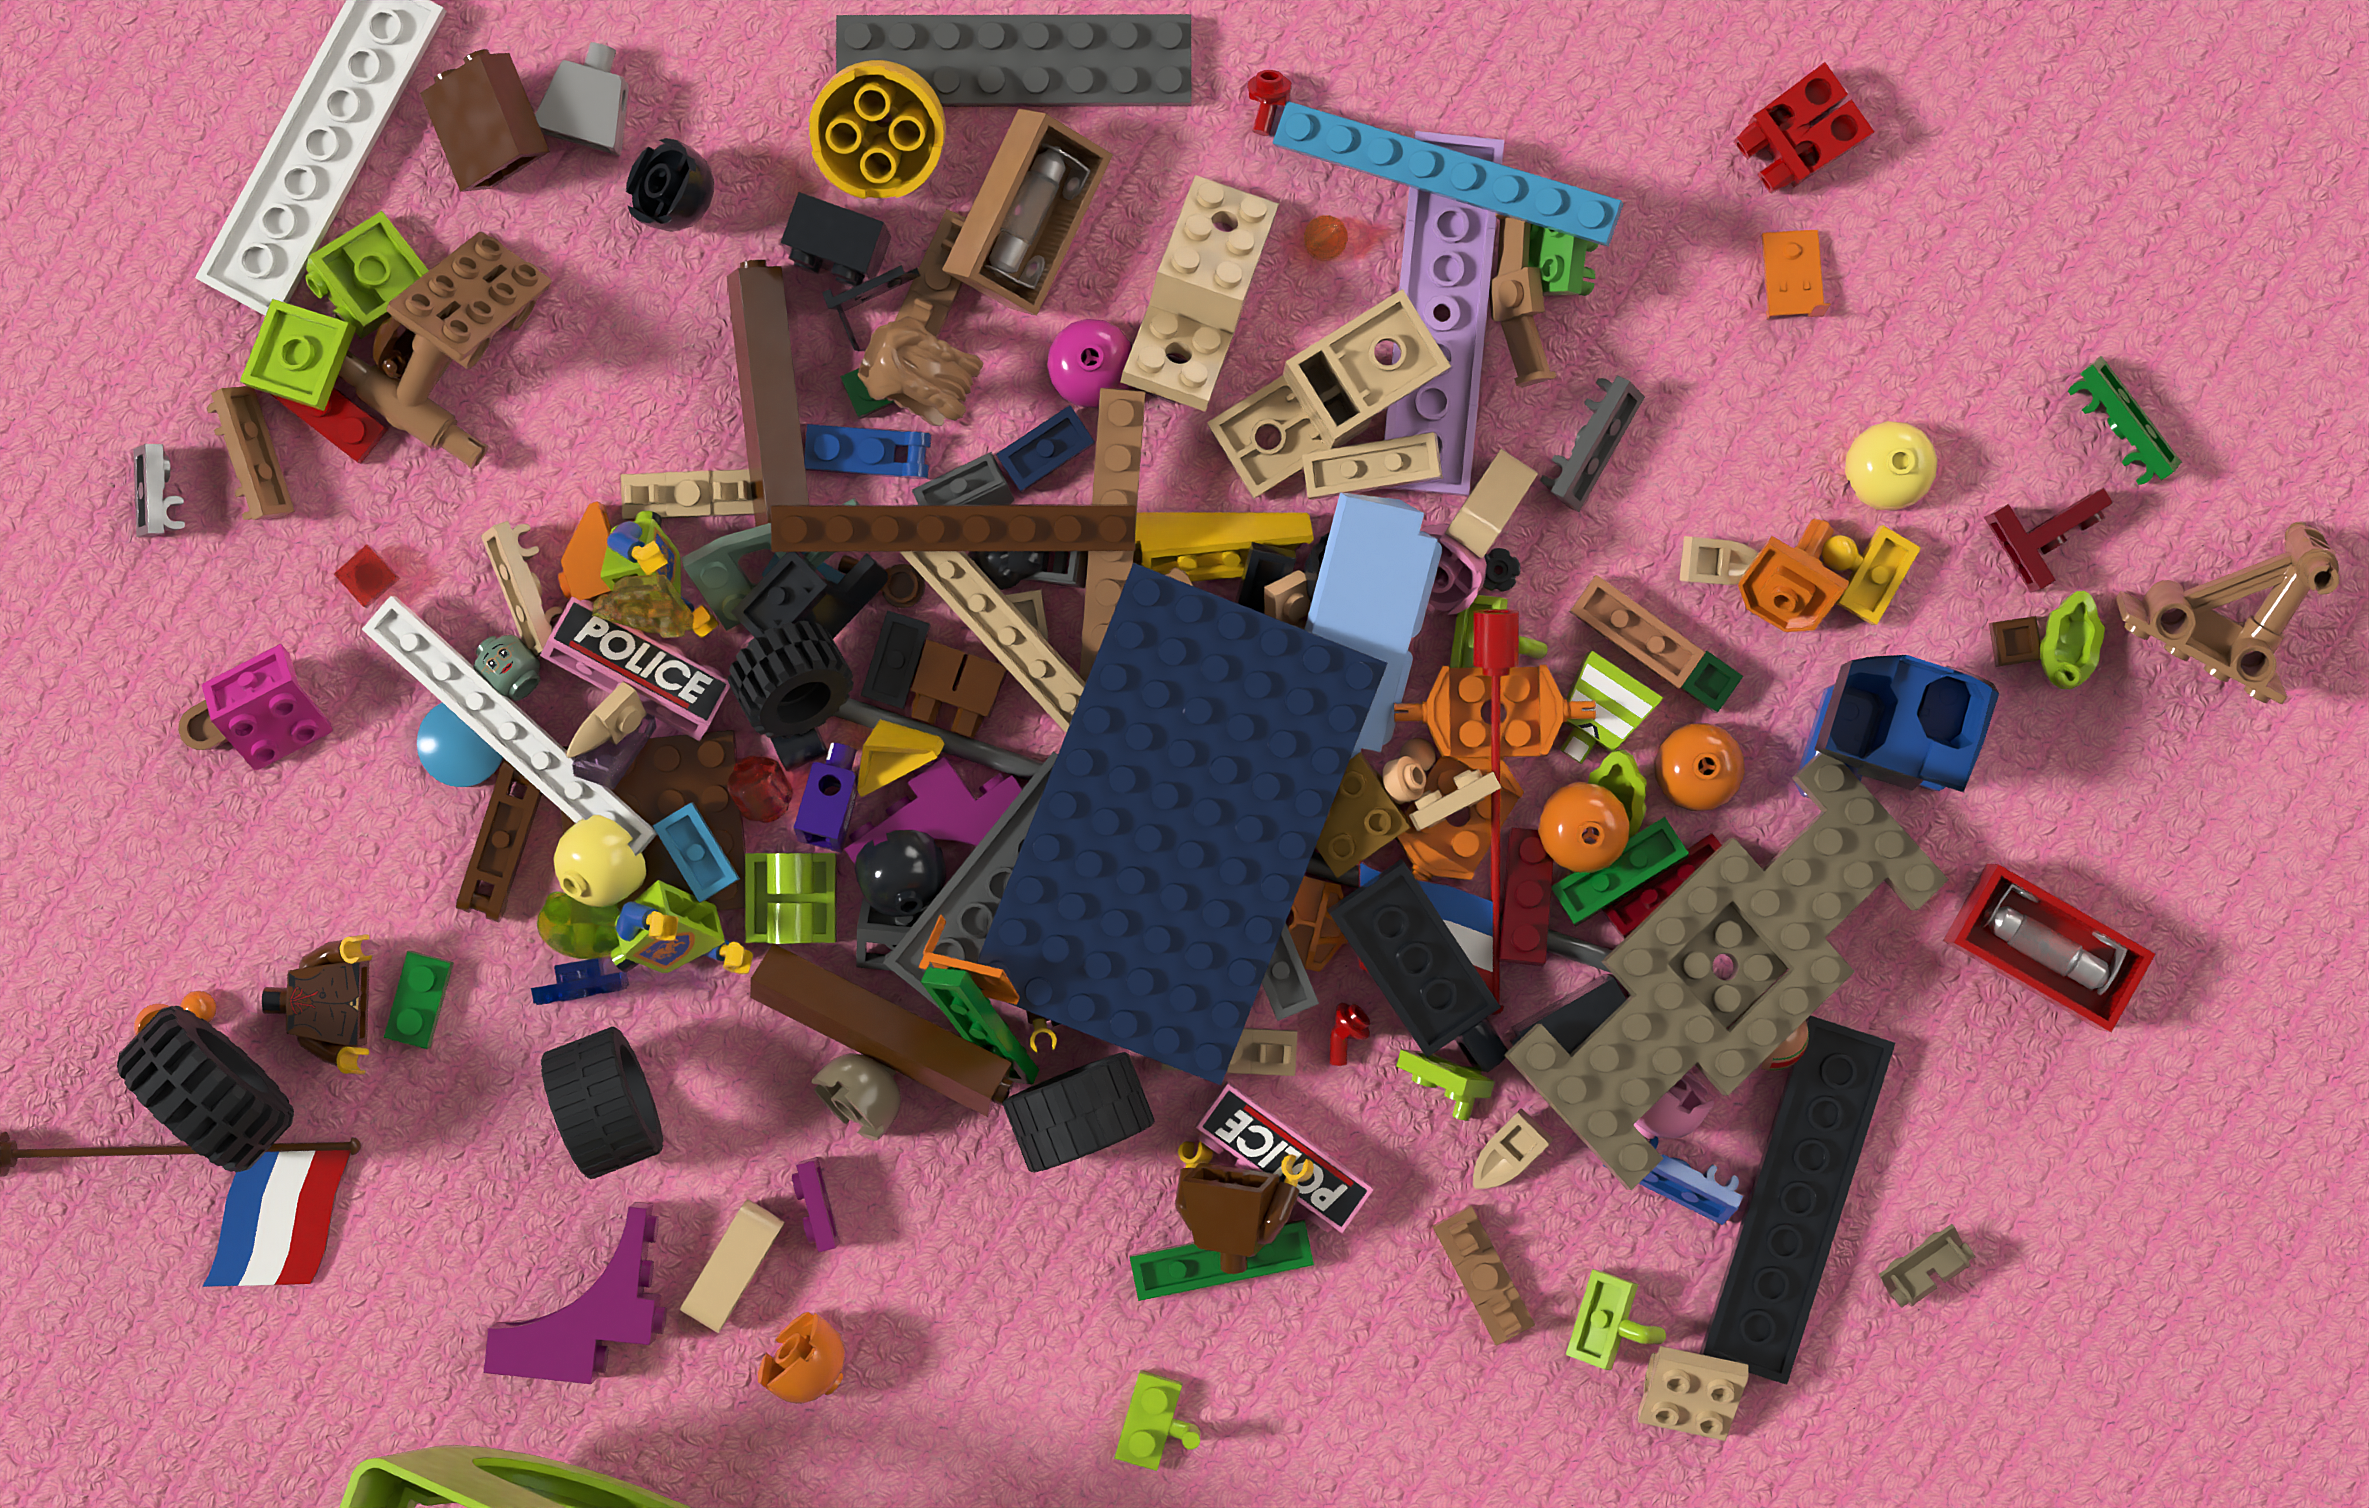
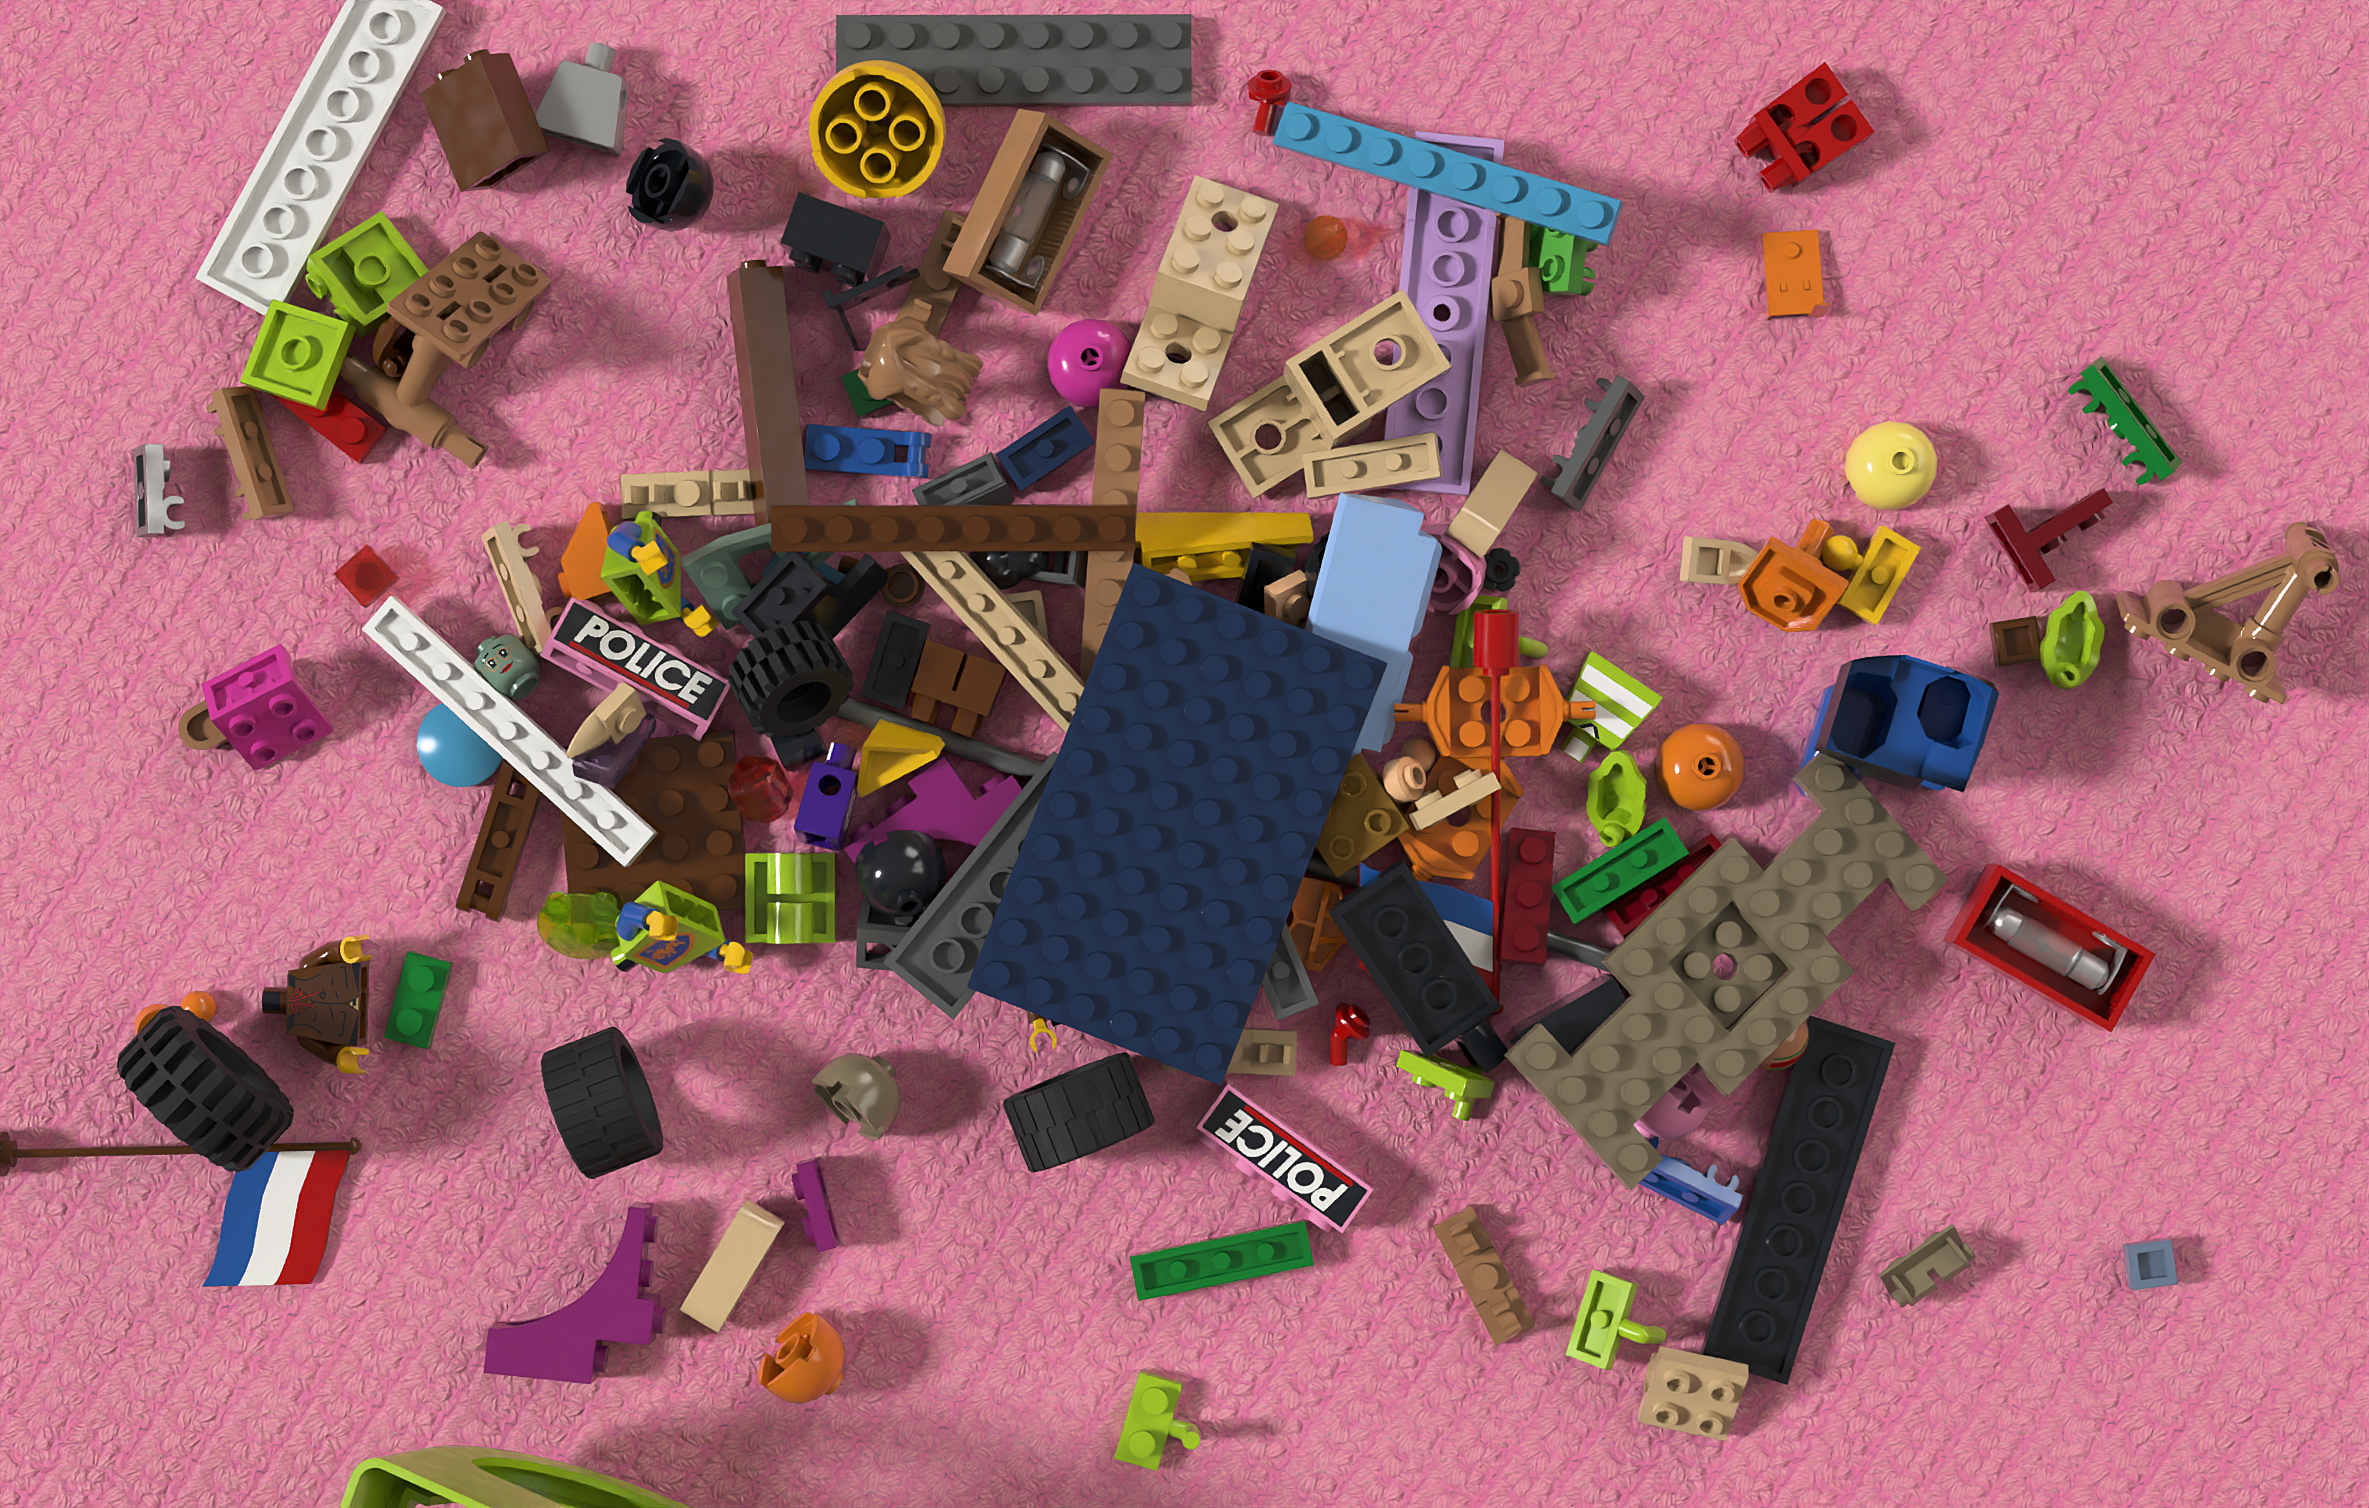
(579, 981): clear blue plate -> none
(598, 863): light yellow cylinder -> none
(646, 605): clear yellow plate -> none
(696, 852): dark azure plate -> none
(881, 1030): reddish brown brick -> none
(977, 1019): green plate -> none
(991, 979): orange piece -> none
(1234, 1207): reddish brown torso -> none
(1510, 1151): tan plate -> none
(1581, 808): orange cylinder -> none
(1637, 632): nougat plate -> none
(1711, 682): dark green plate -> none
(2150, 1264): none -> sand blue plate

